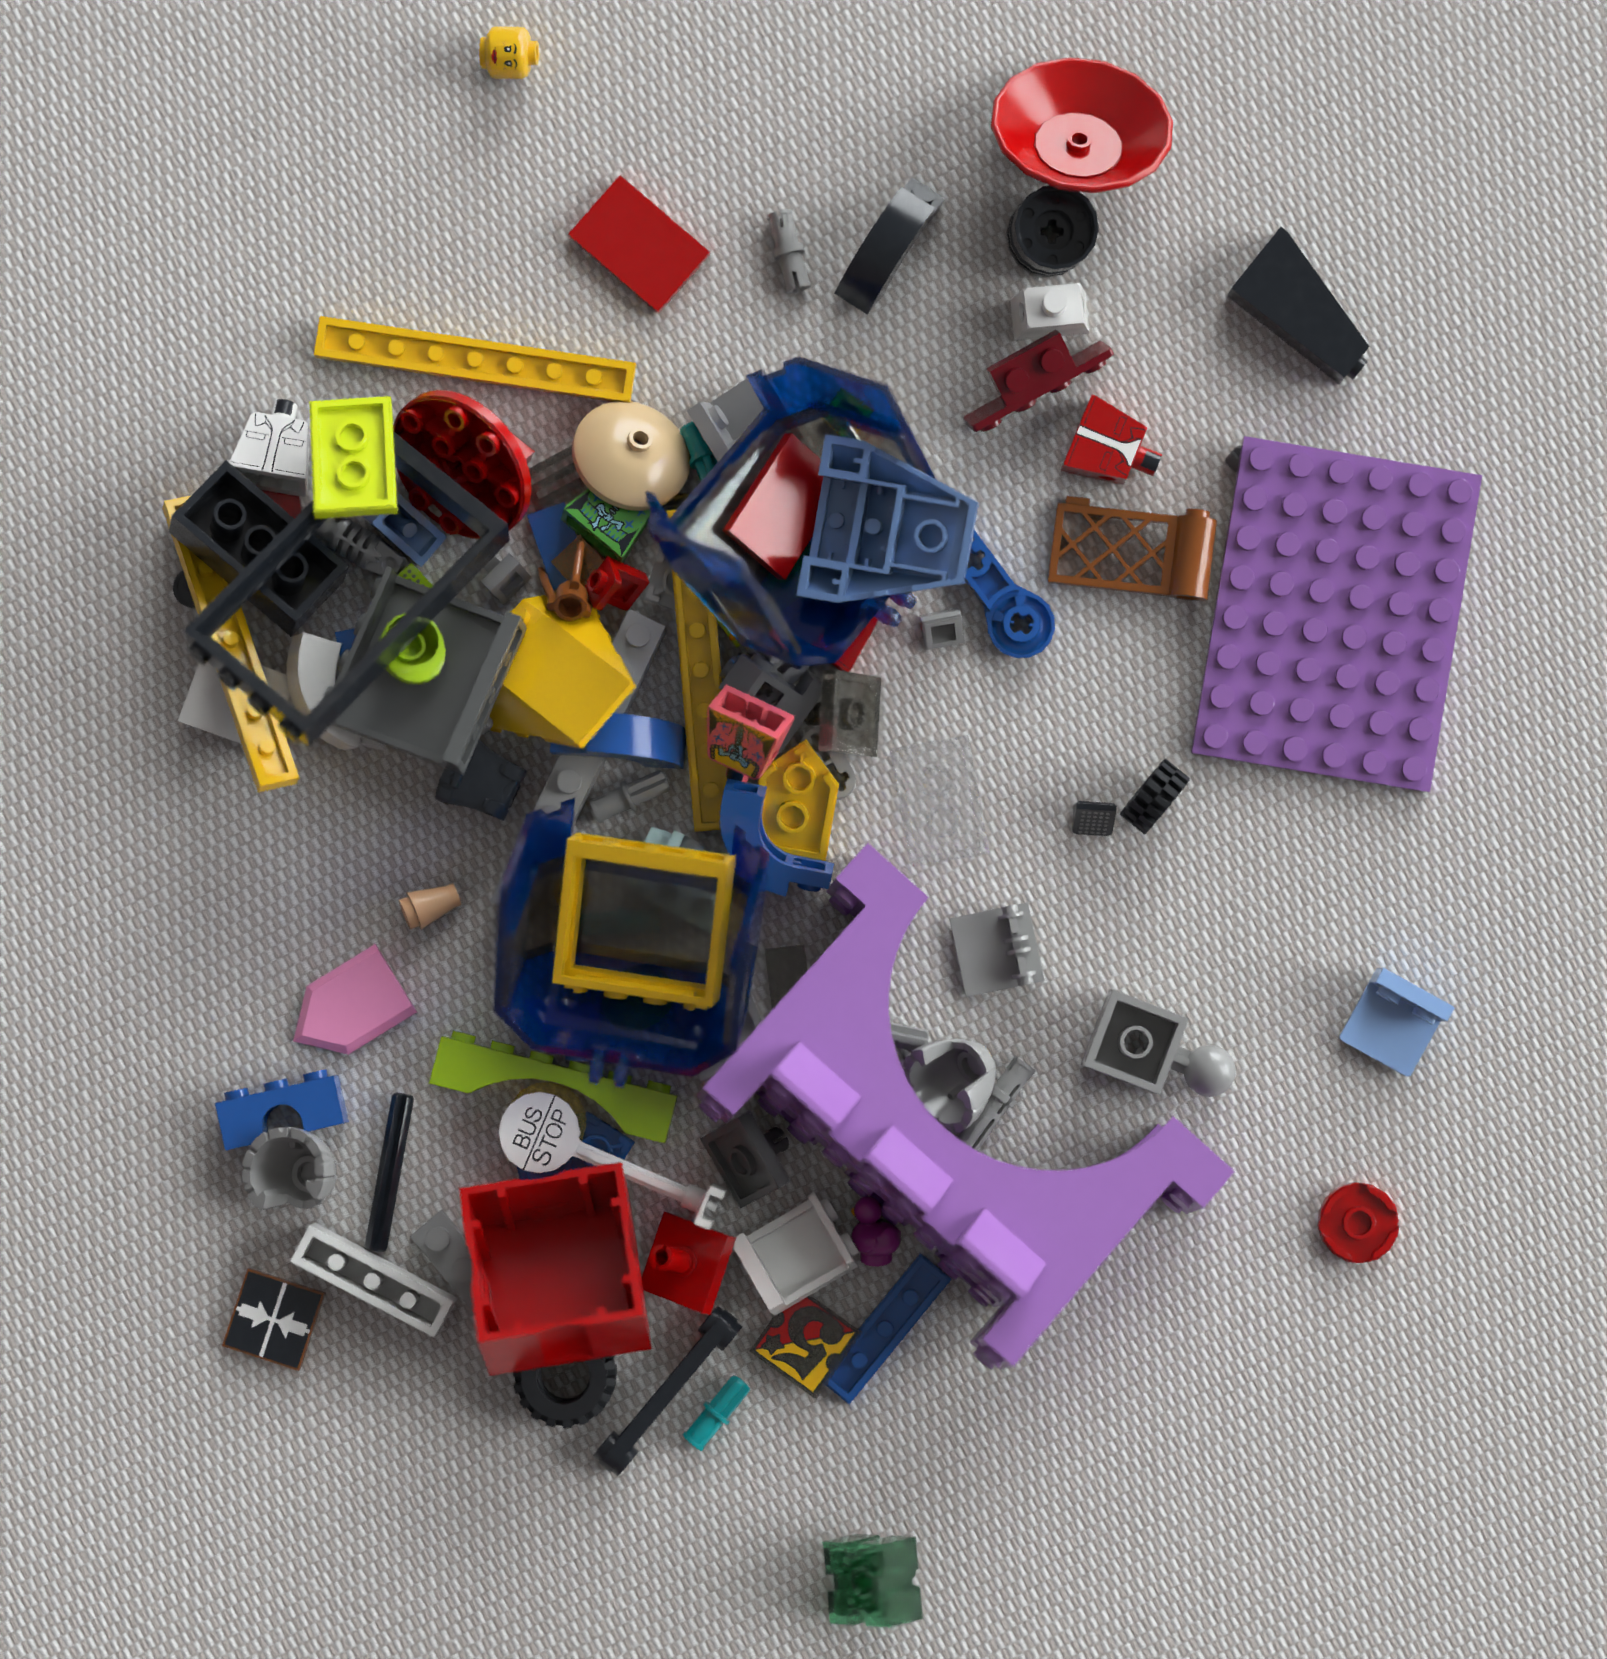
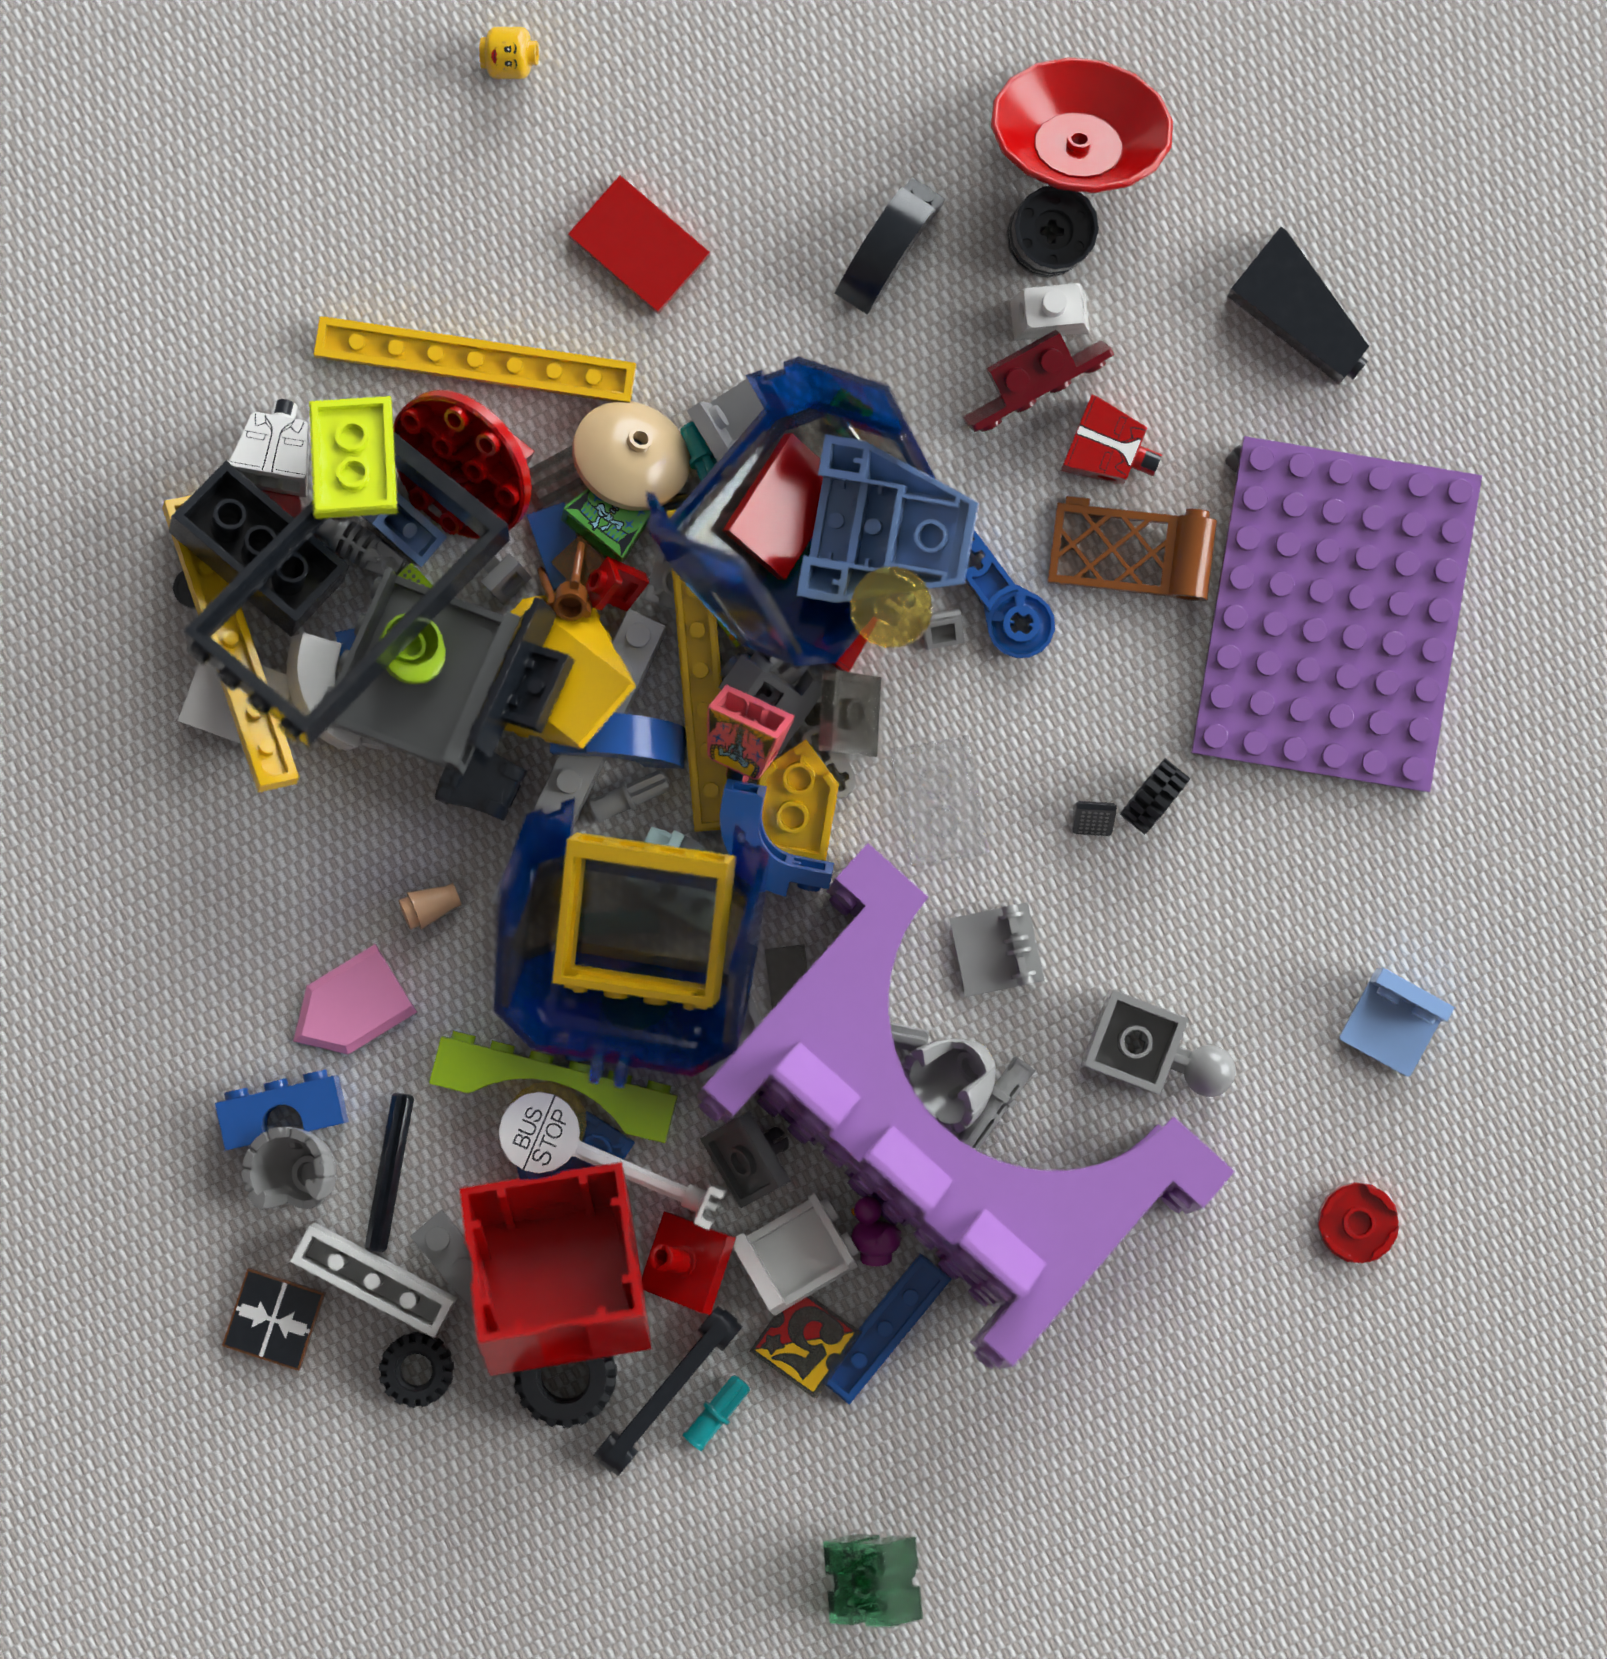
(411, 1394): none -> black tyre
(526, 683): none -> black bracket
(788, 251): light grey pin -> none
(891, 607): none -> clear yellow tile

